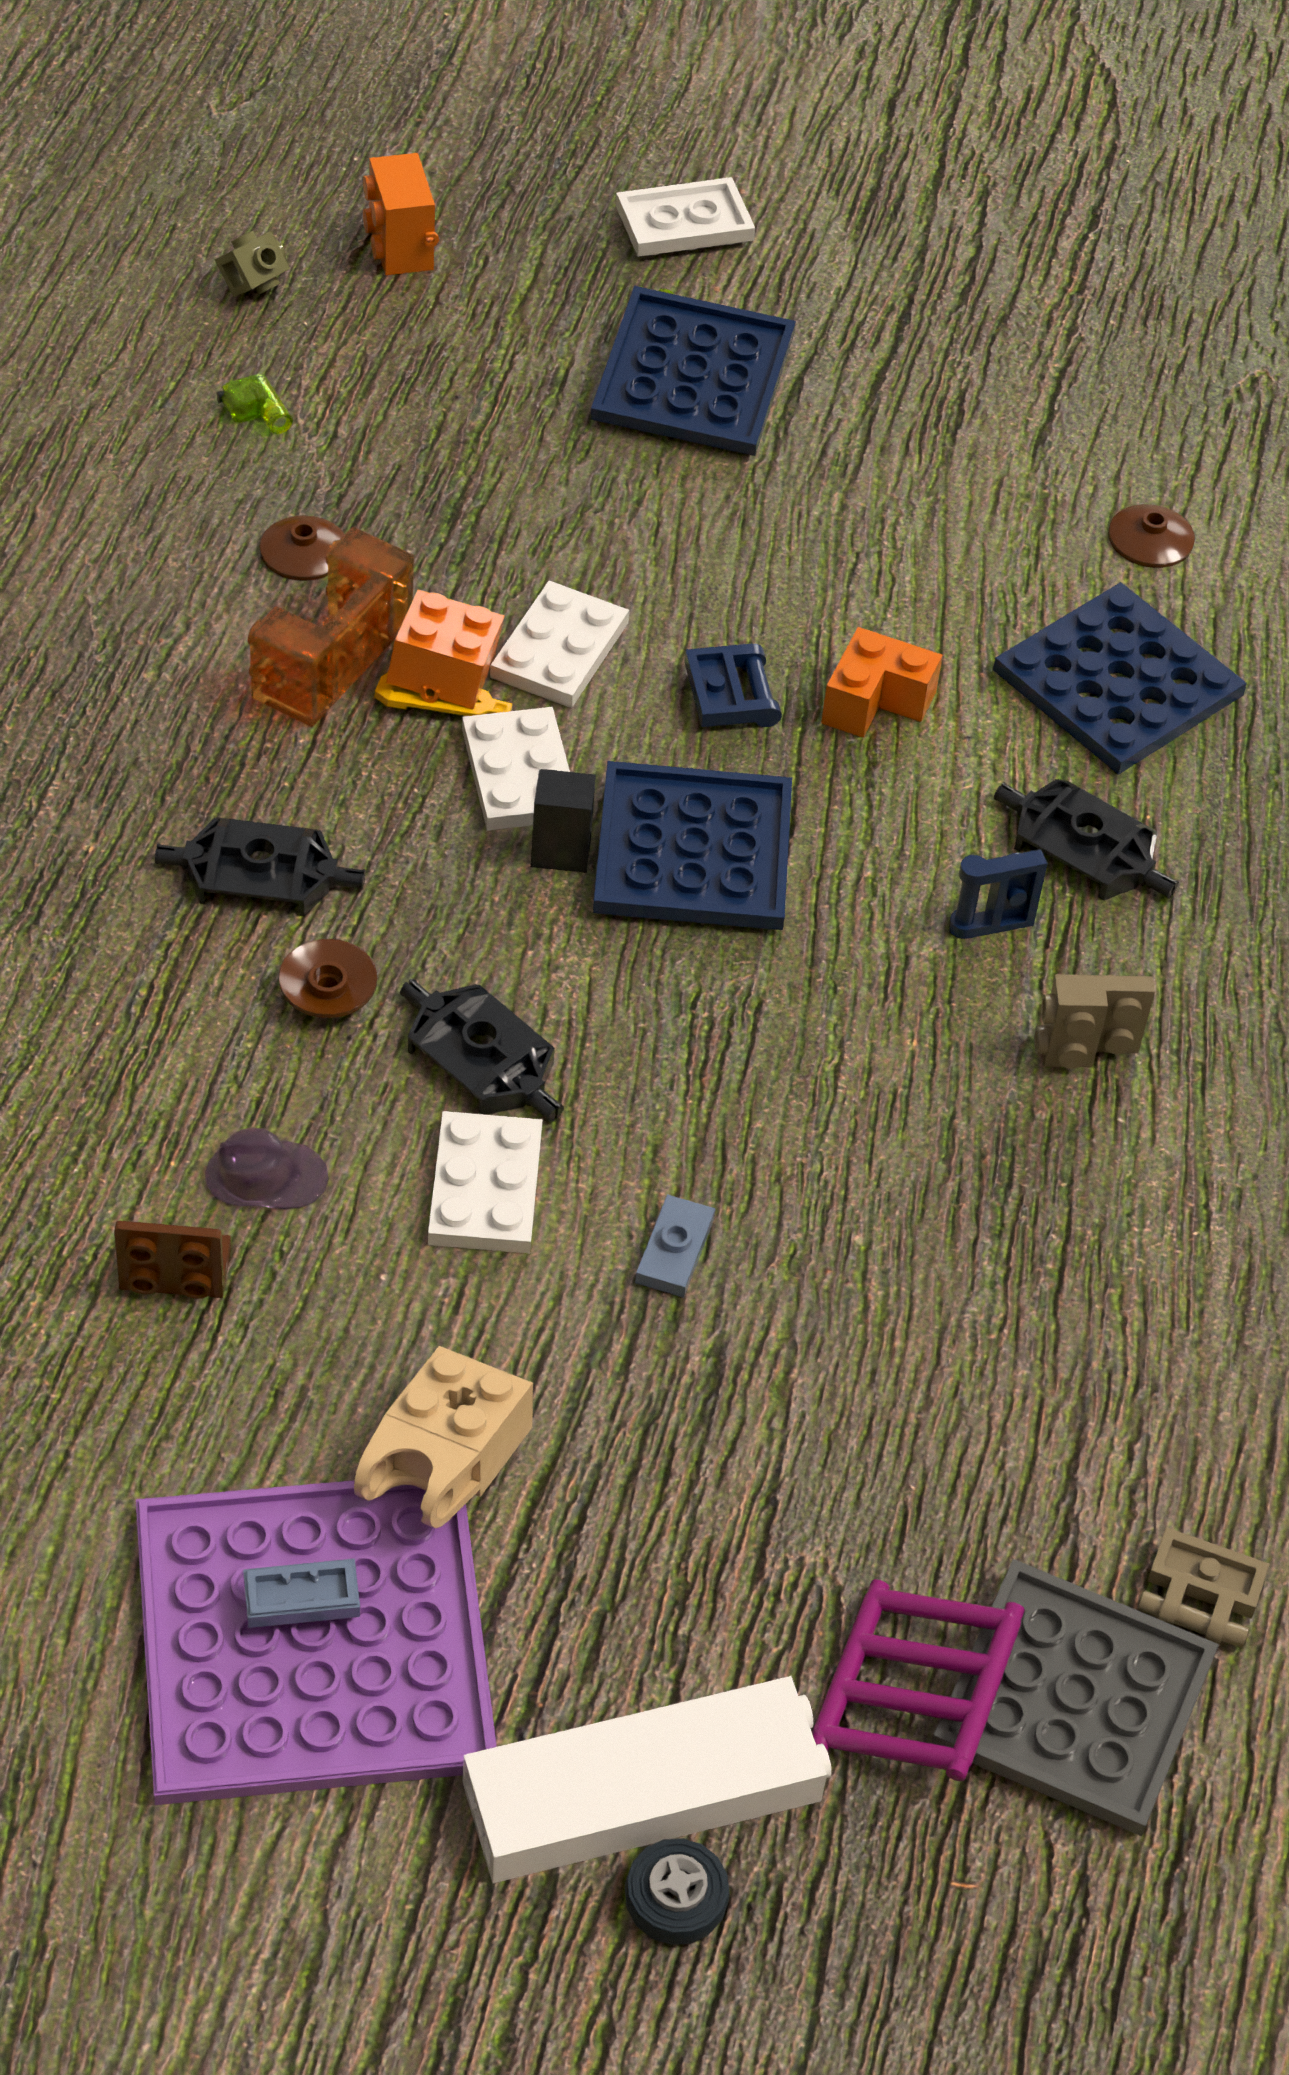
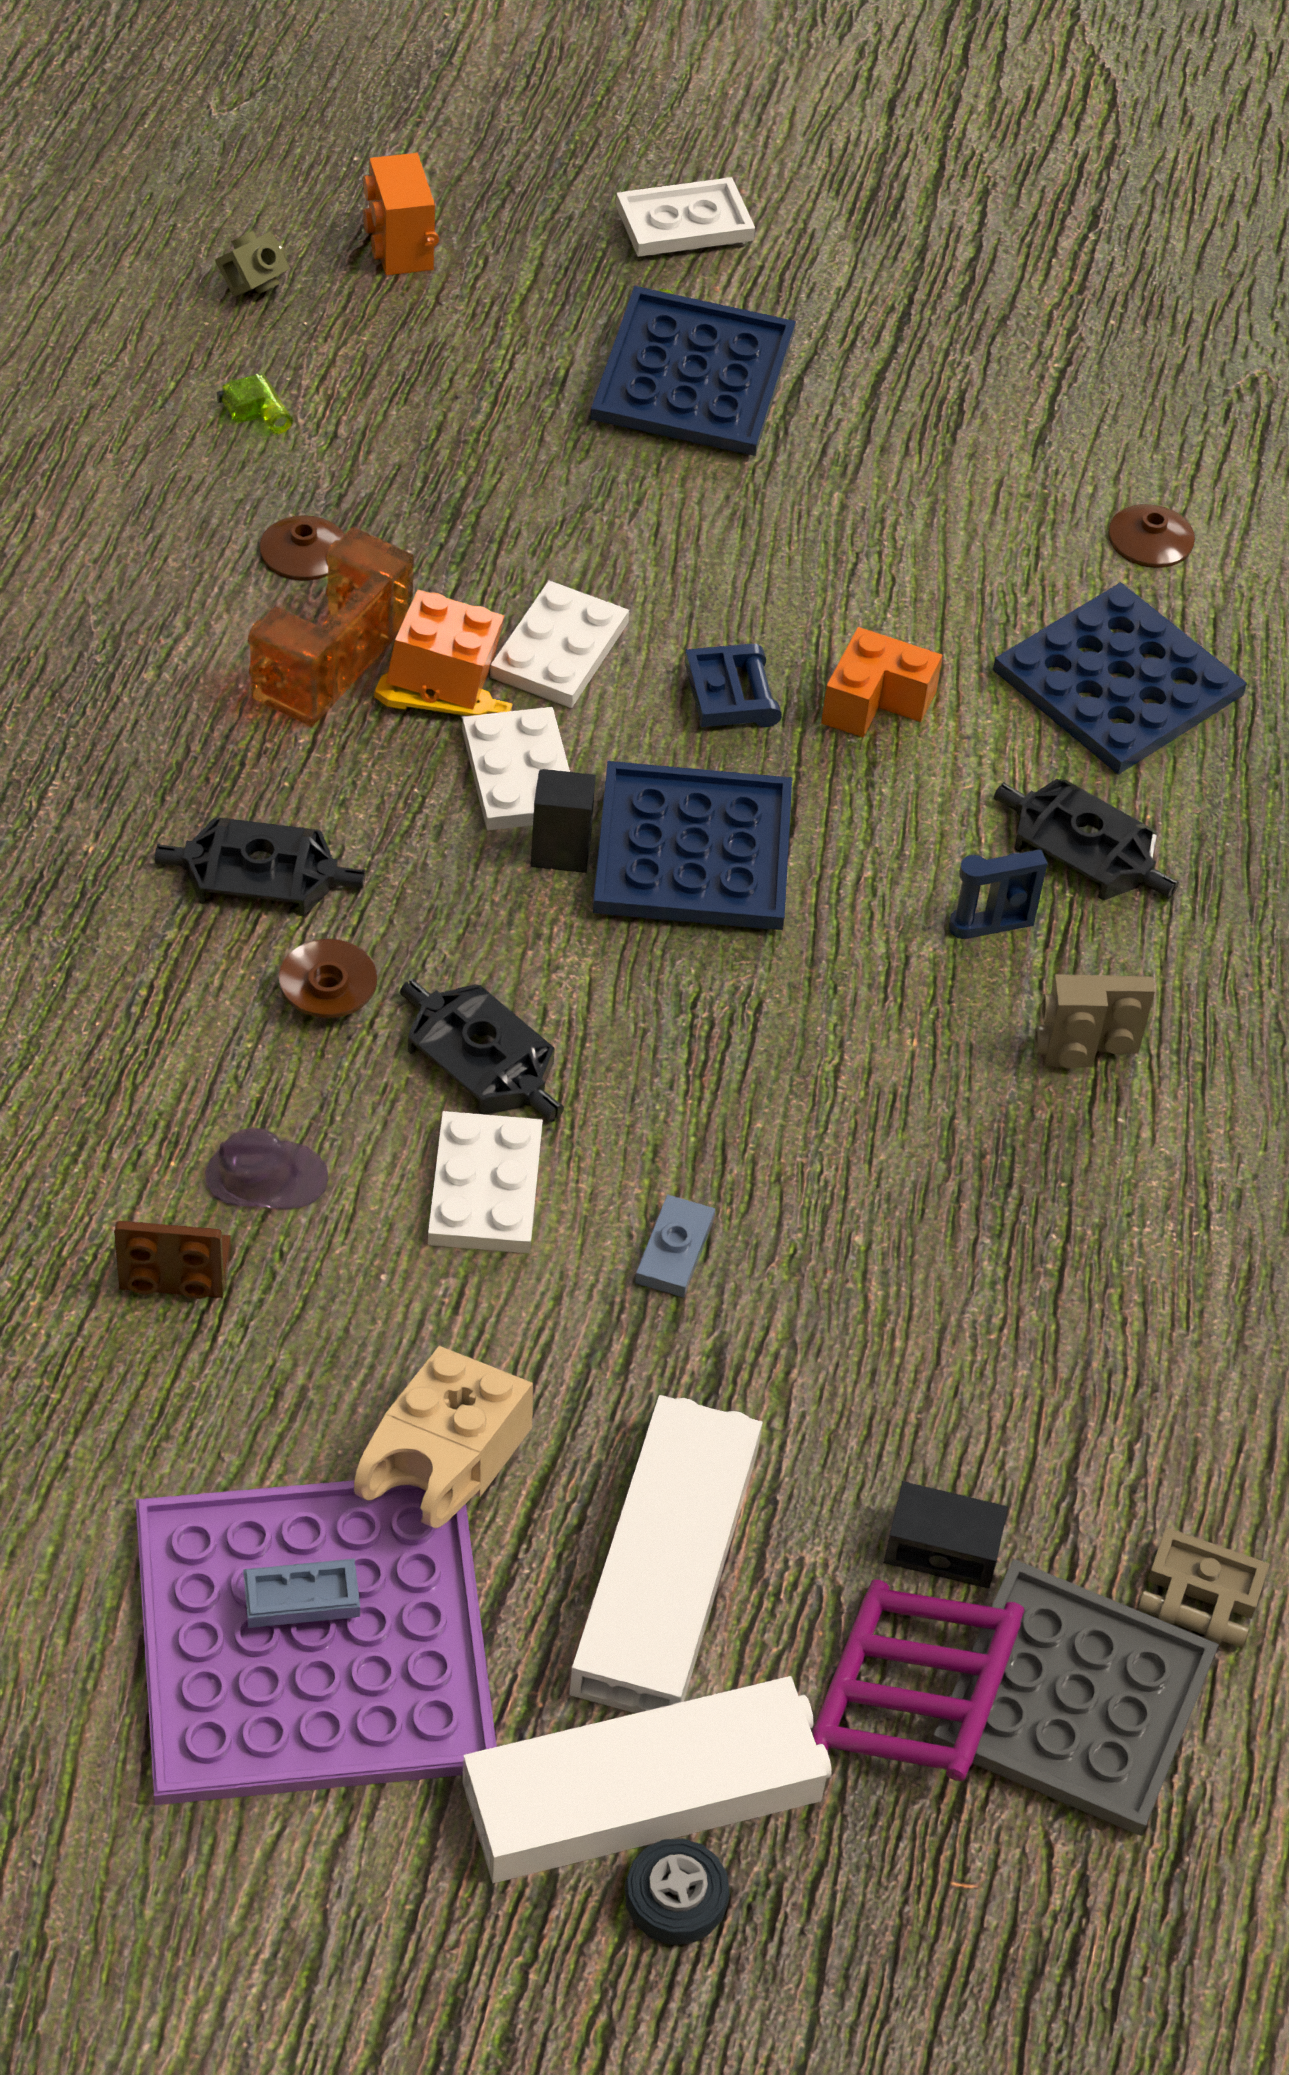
(666, 1557): none -> white brick
(946, 1534): none -> black panel

